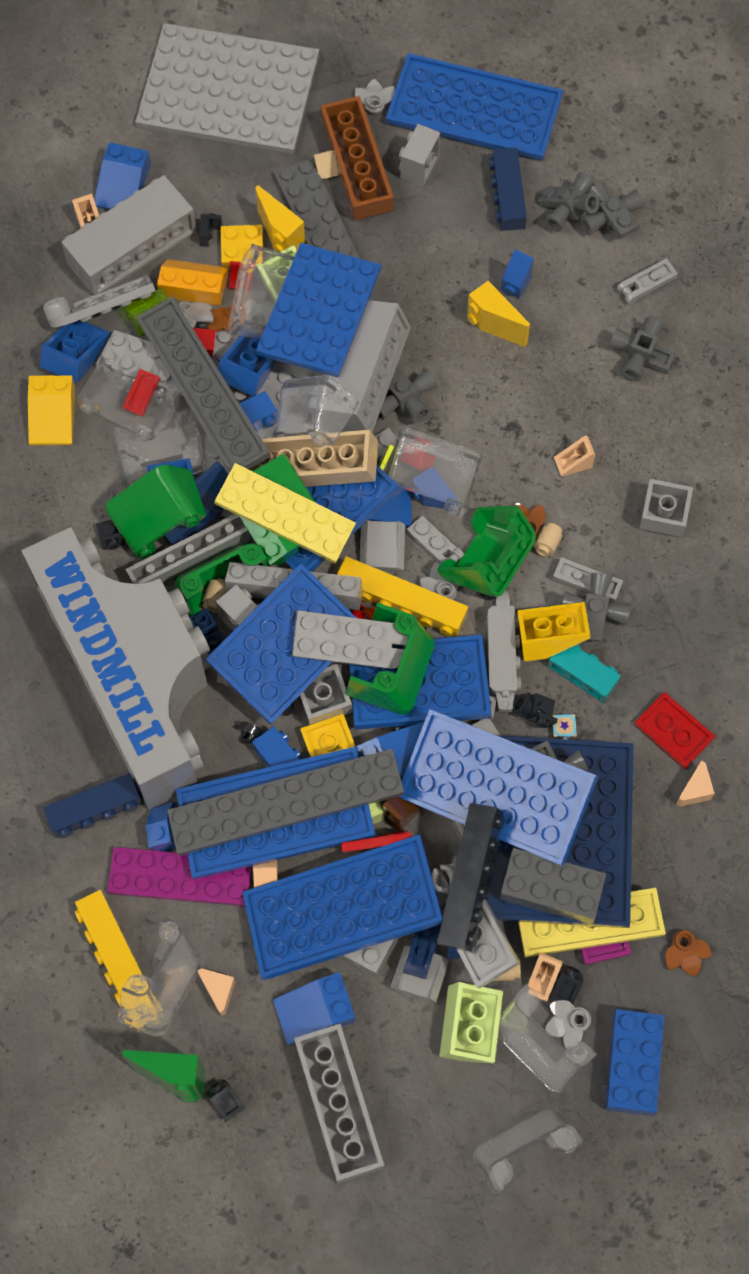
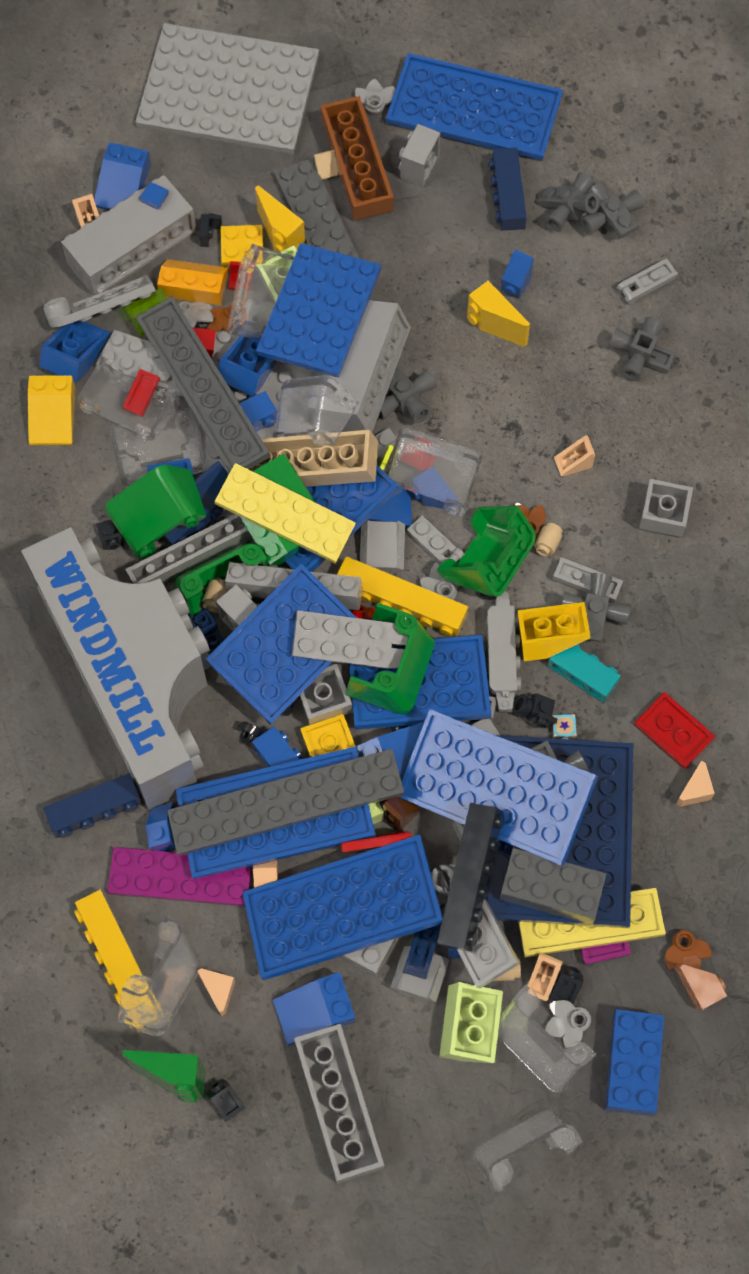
(154, 195): none -> blue tile
(701, 986): none -> nougat slope

